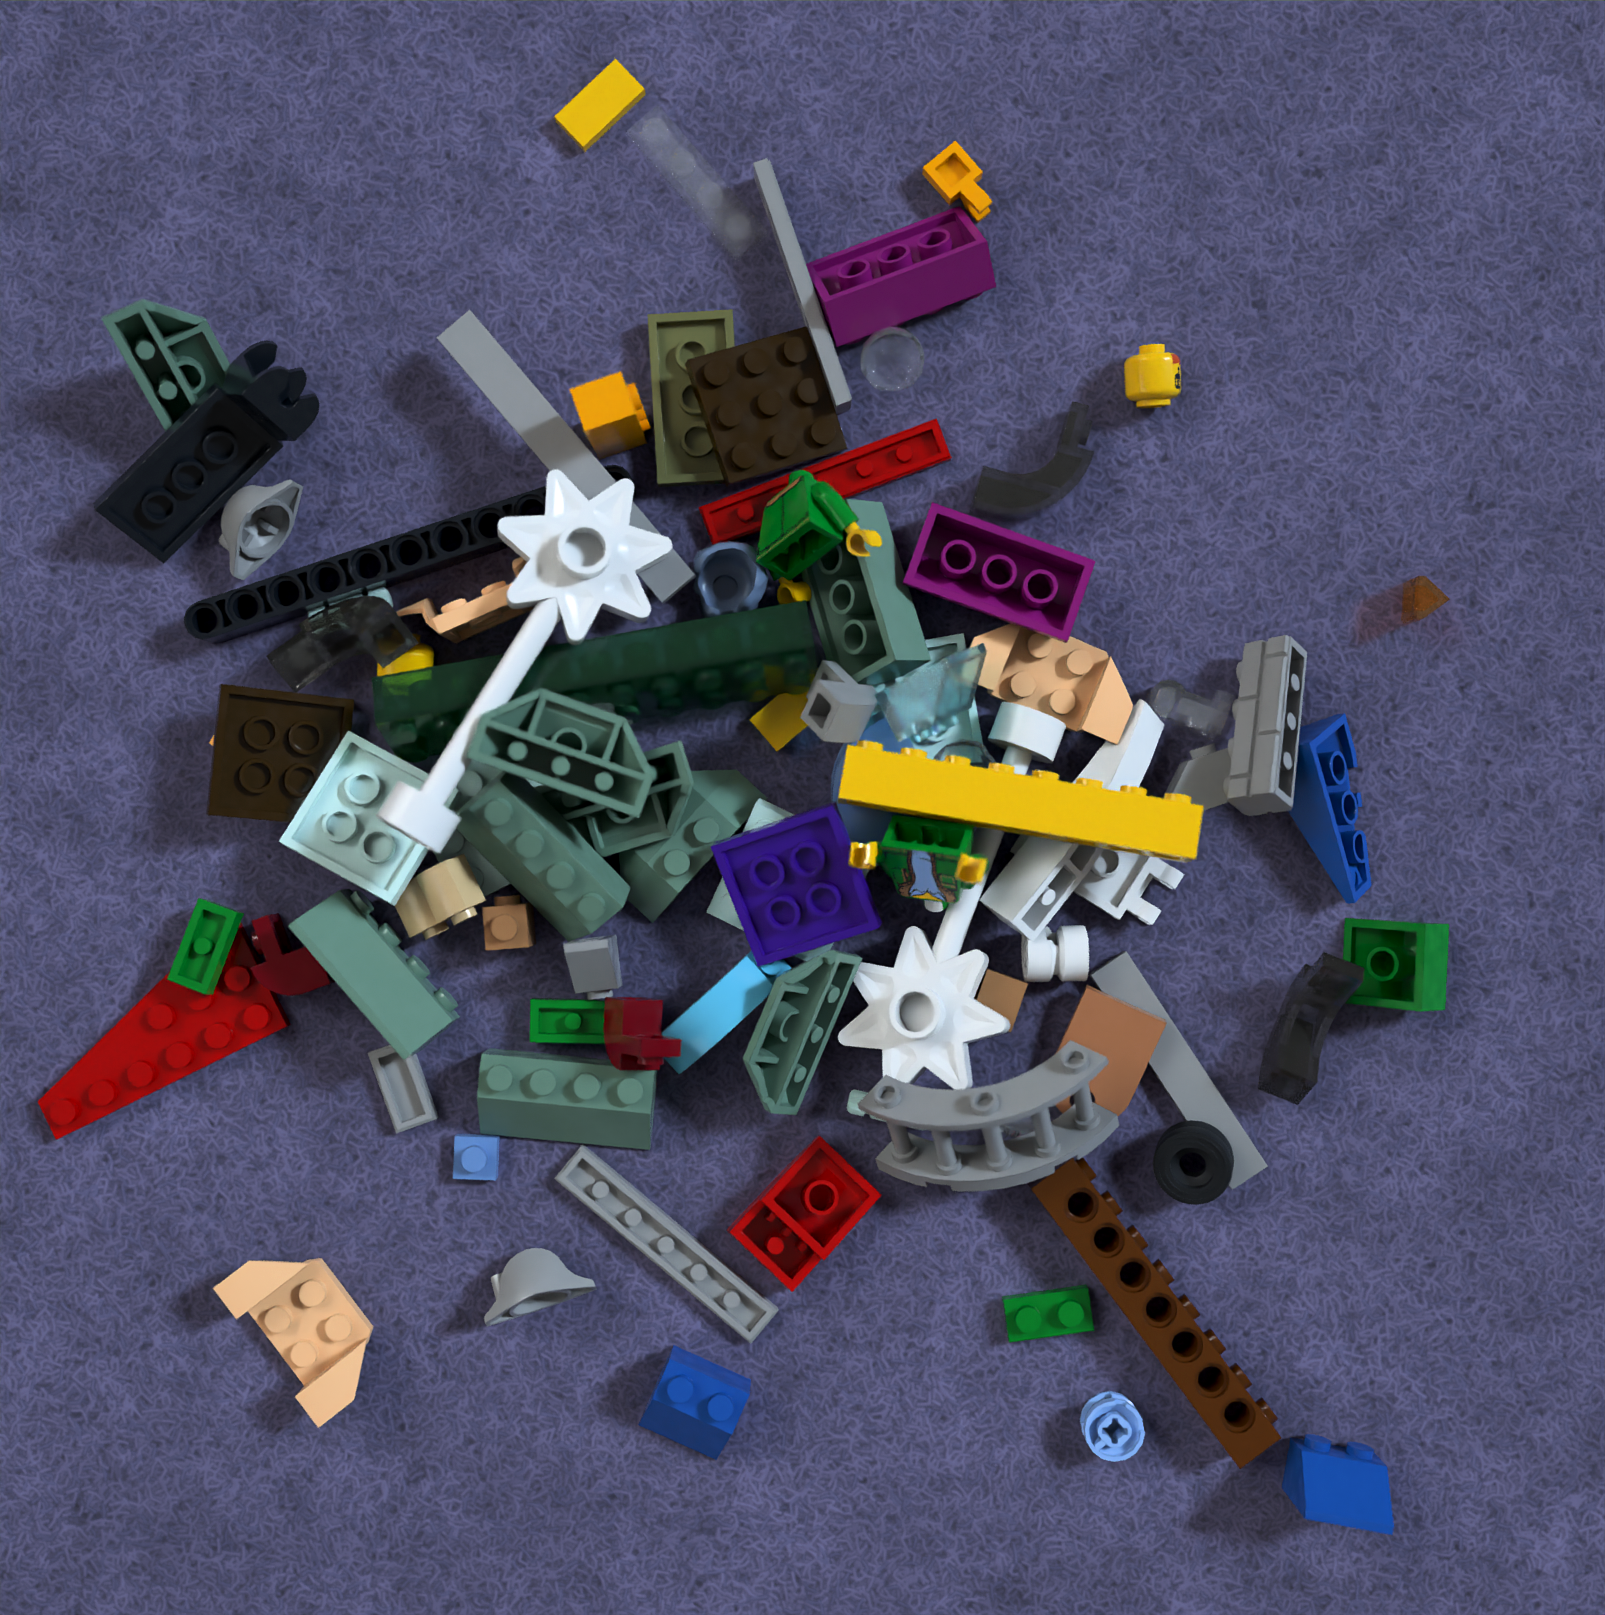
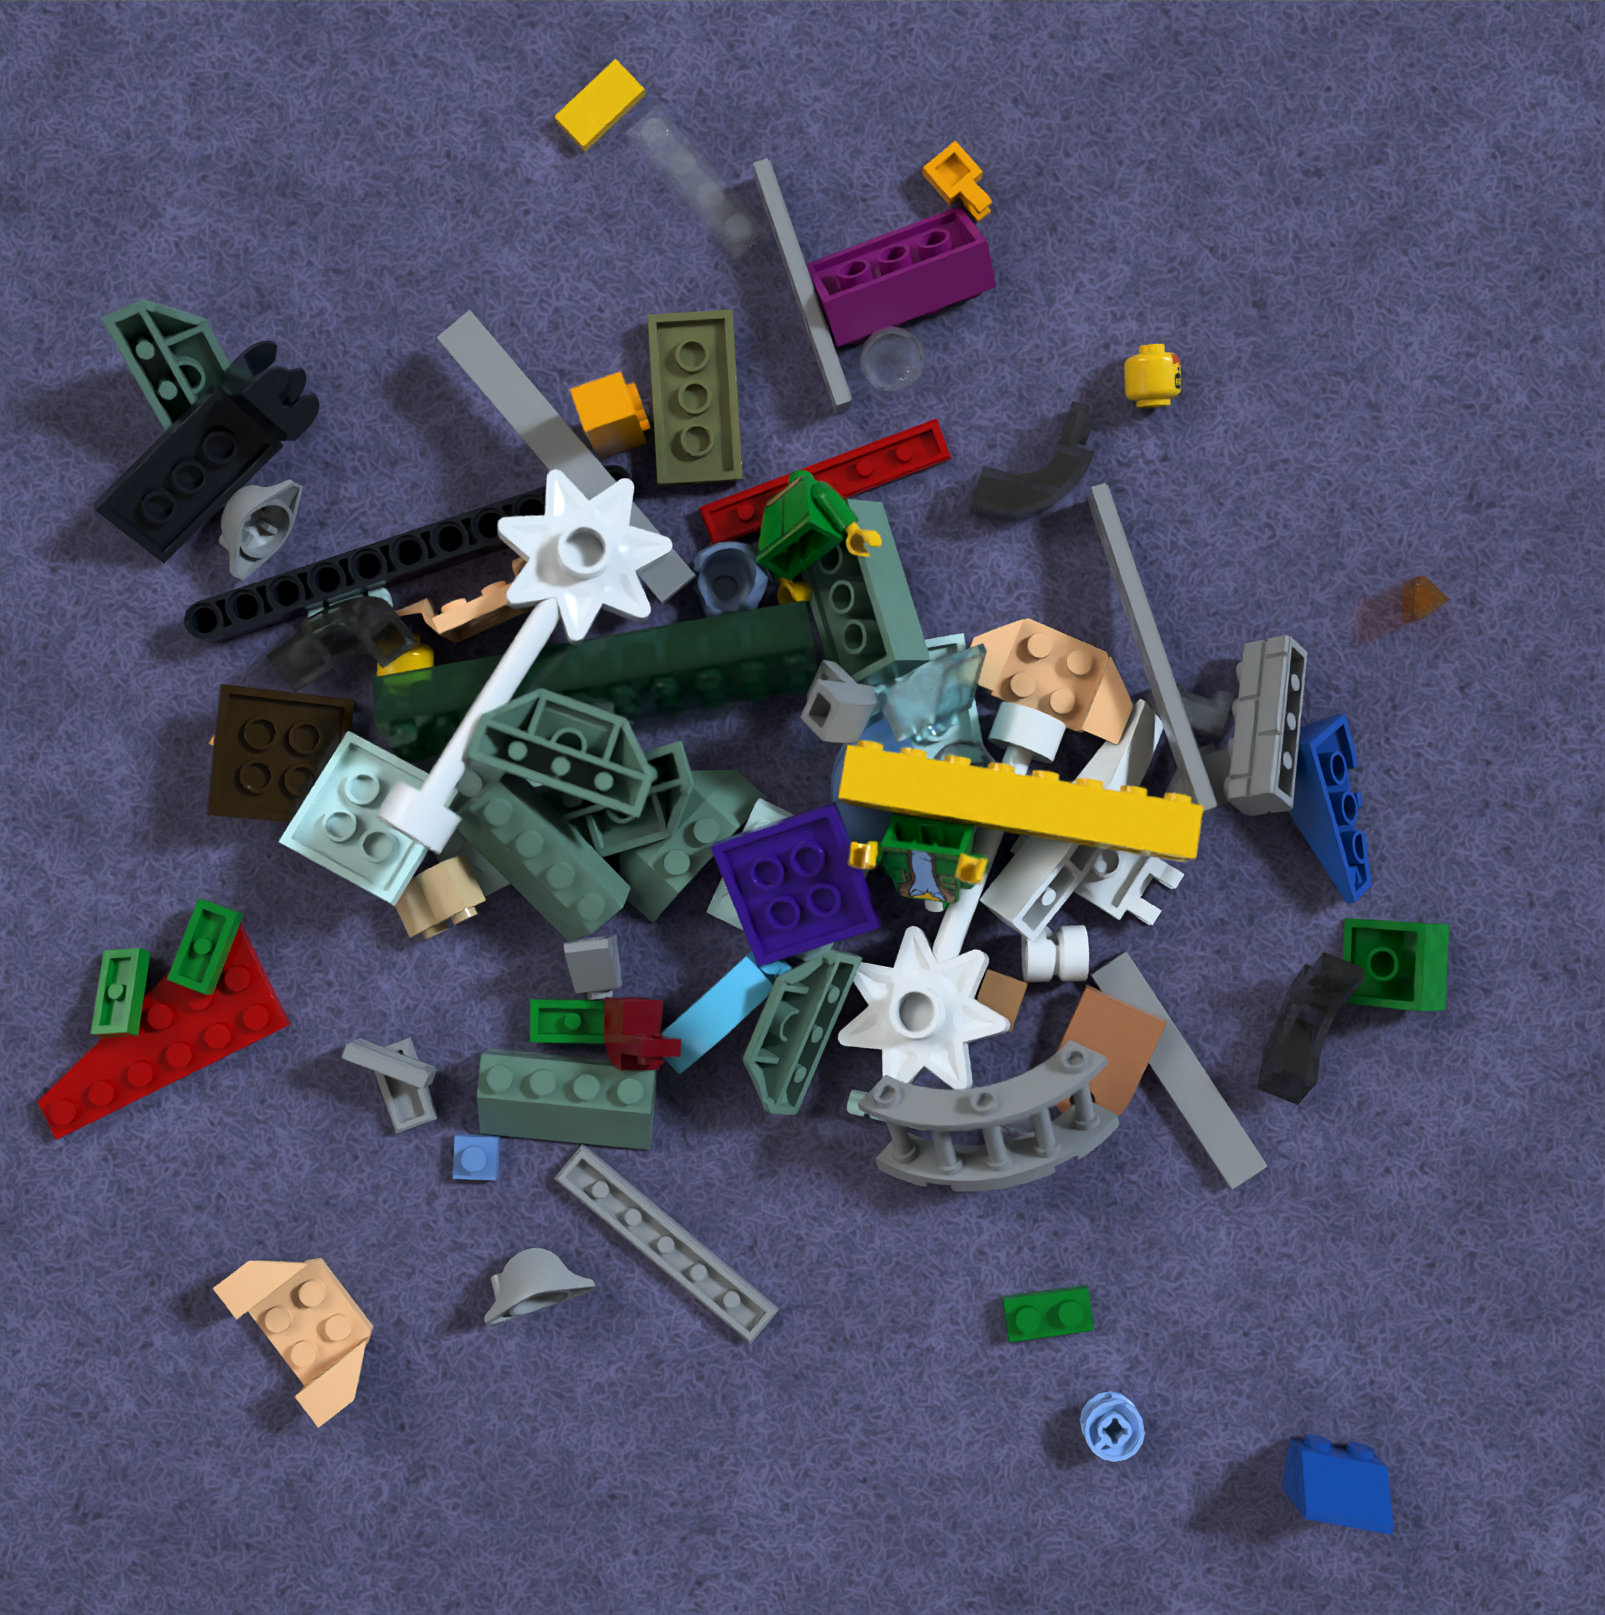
(120, 993): none -> green plate
(285, 970): dark red brick -> none
(376, 971): sand green slope -> none
(389, 1063): none -> light grey tile
(508, 924): medium nougat brick -> none
(696, 1402): blue slope -> none
(766, 406): dark brown plate -> none
(781, 719): yellow tile -> none
(804, 1213): red slope -> none
(999, 572): magenta slope -> none
(1150, 649): none -> light grey tile
(1193, 1186): black tyre -> none
(1241, 1435): reddish brown brick -> none

